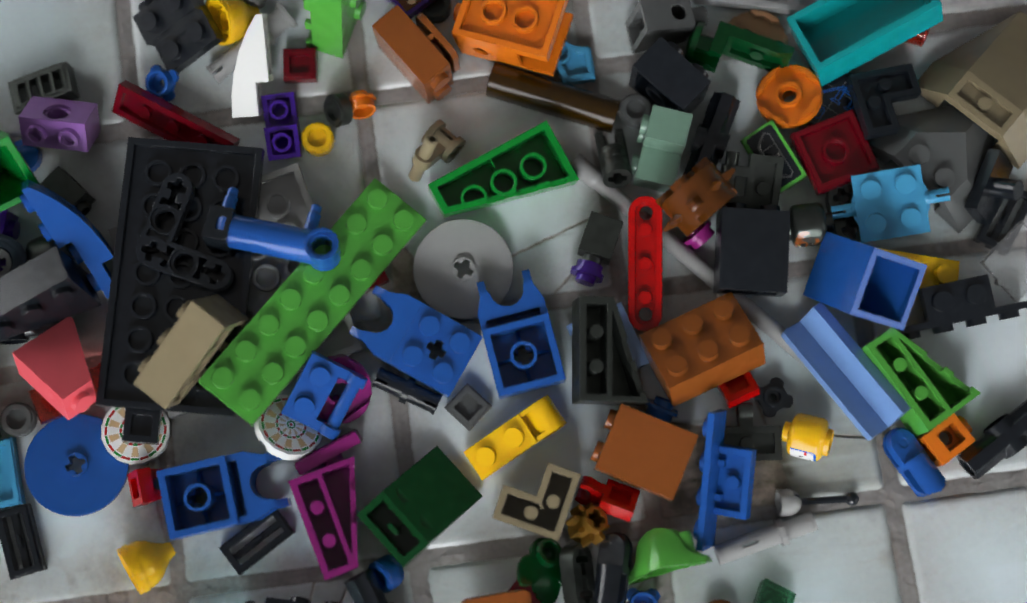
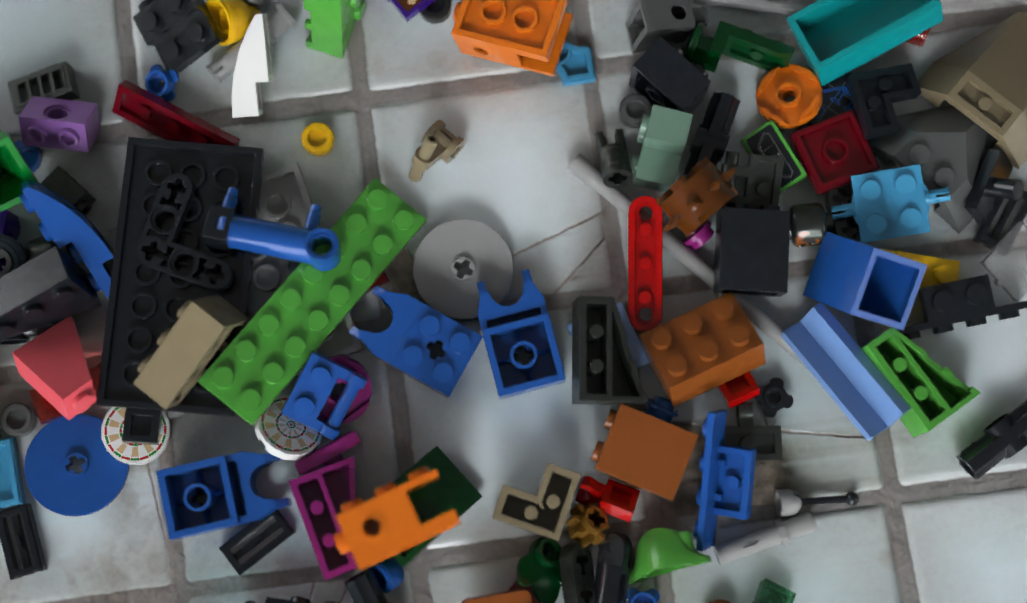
(142, 486): red tile -> none
(145, 562): yellow helmet -> none
(282, 126): dark purple slope -> none
(300, 65): dark red tile -> none
(338, 109): pearl dark grey tile -> none
(362, 104): orange plate -> none
(388, 522): none -> orange torso
(407, 390): black pin -> none
(418, 52): dark orange brick -> none
(468, 407): dark grey tile -> none
(509, 172): green wedge -> none
(515, 437): yellow plate -> none
(553, 97): dark brown brick -> none
(587, 272): dark purple plate -> none
(600, 238): pearl dark grey brick -> none
(761, 23): medium nougat tile -> none
(807, 437): yellow head -> none
(913, 462): blue arm -> none
(959, 439): orange brick -> none

